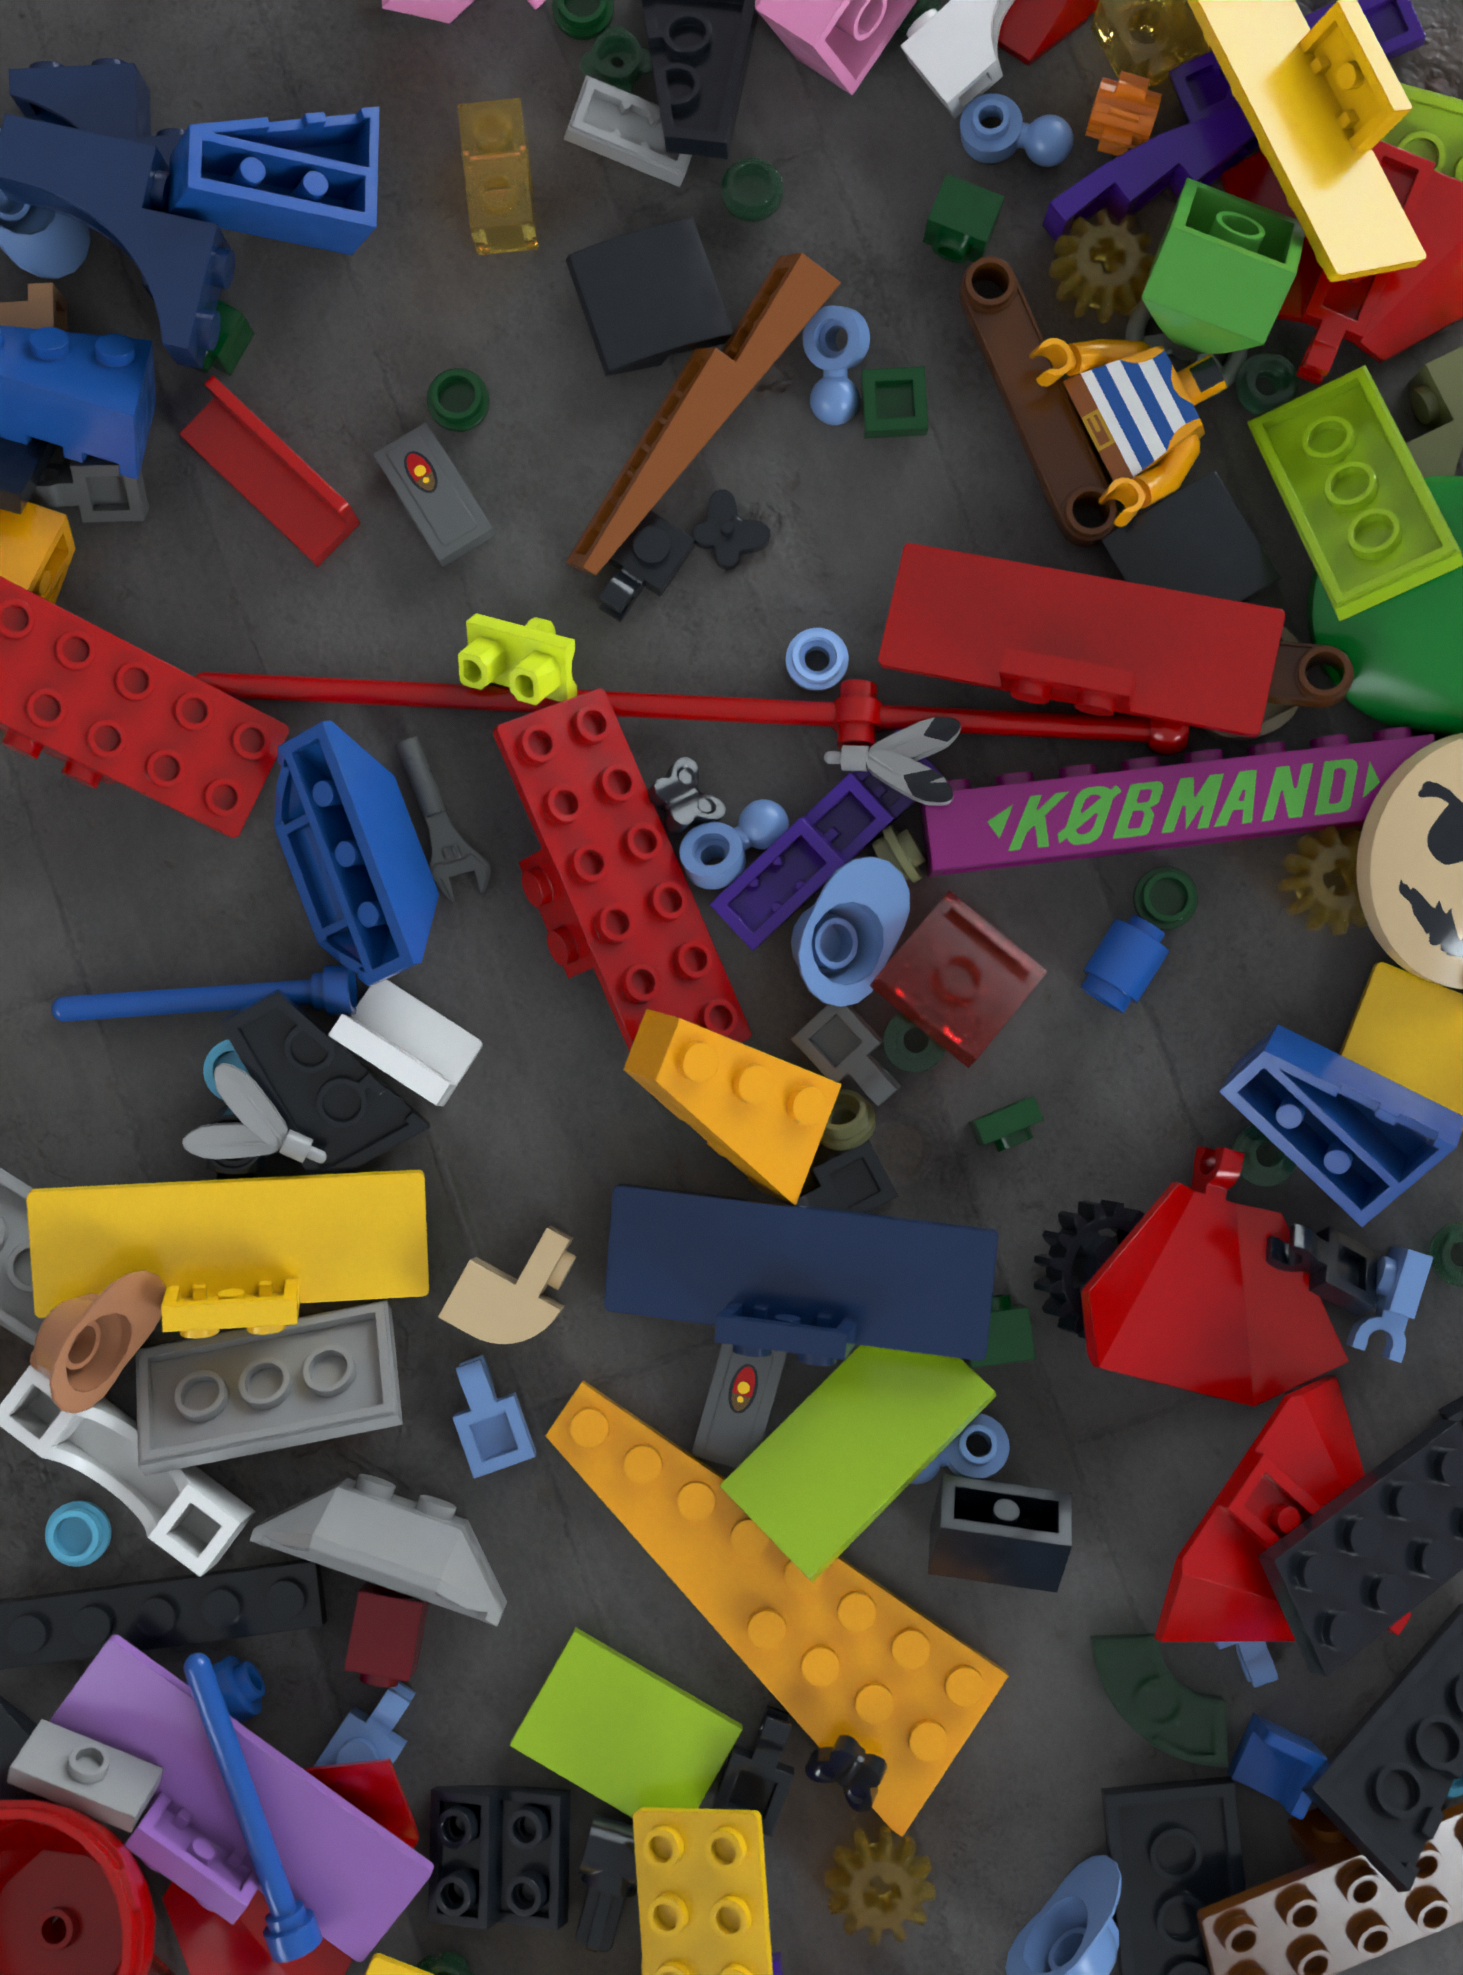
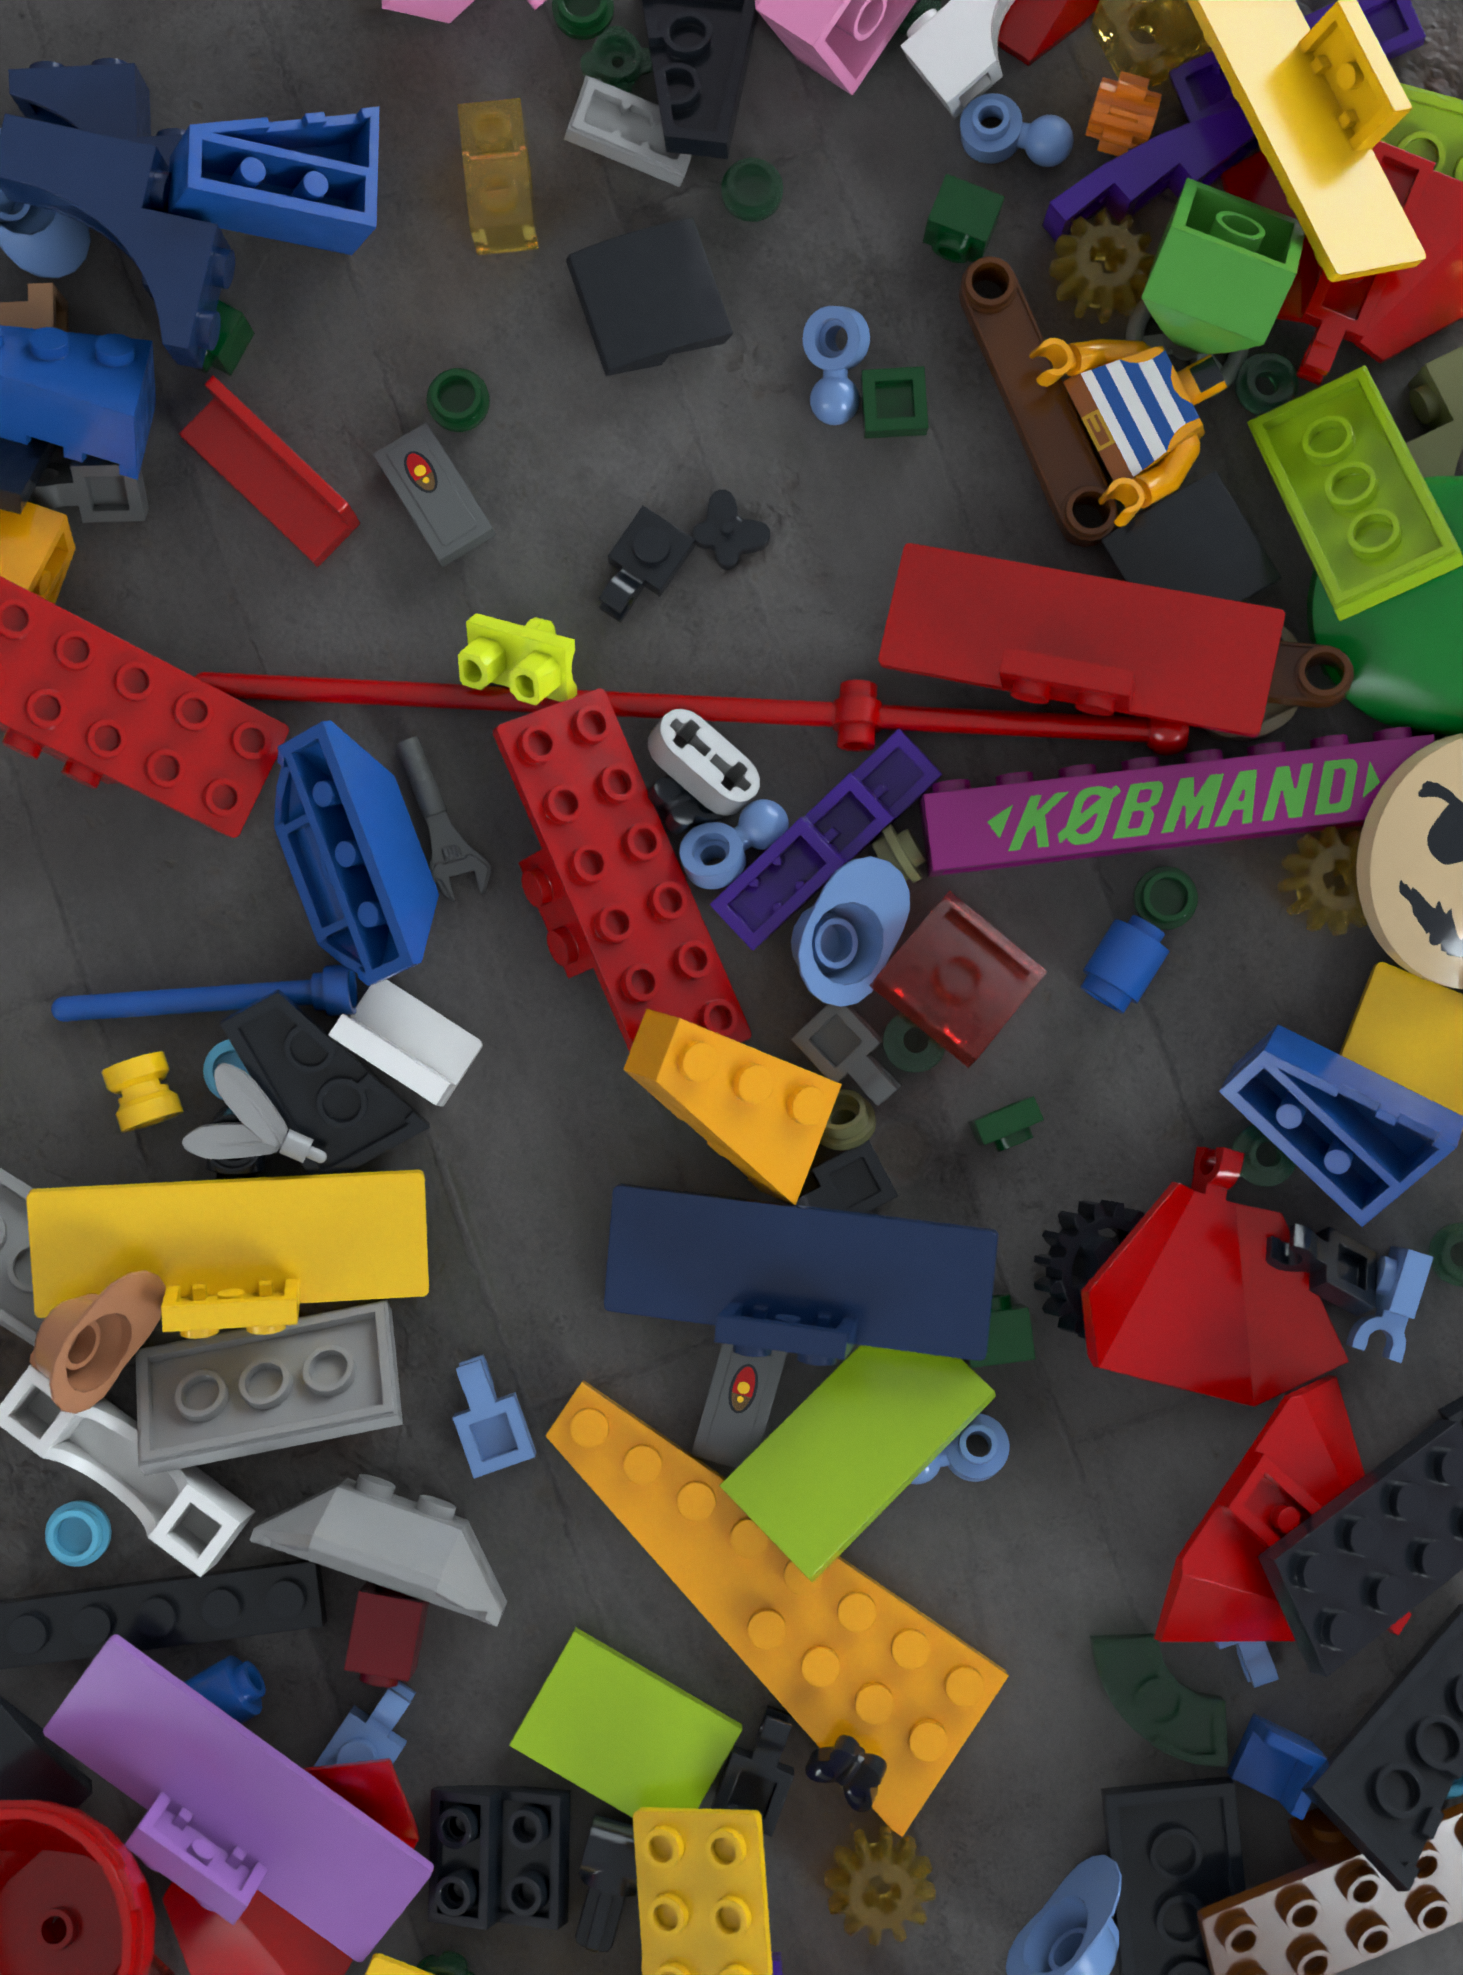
(85, 1775): light grey plate -> none
(144, 1097): none -> yellow wheel
(290, 1927): blue piece -> none
(507, 1308): tan brick -> none
(702, 401): dark orange slope -> none
(703, 762): none -> light grey beam
(817, 640): light blue plate -> none
(897, 756): light grey piece -> none
(1000, 1533): black brick -> none

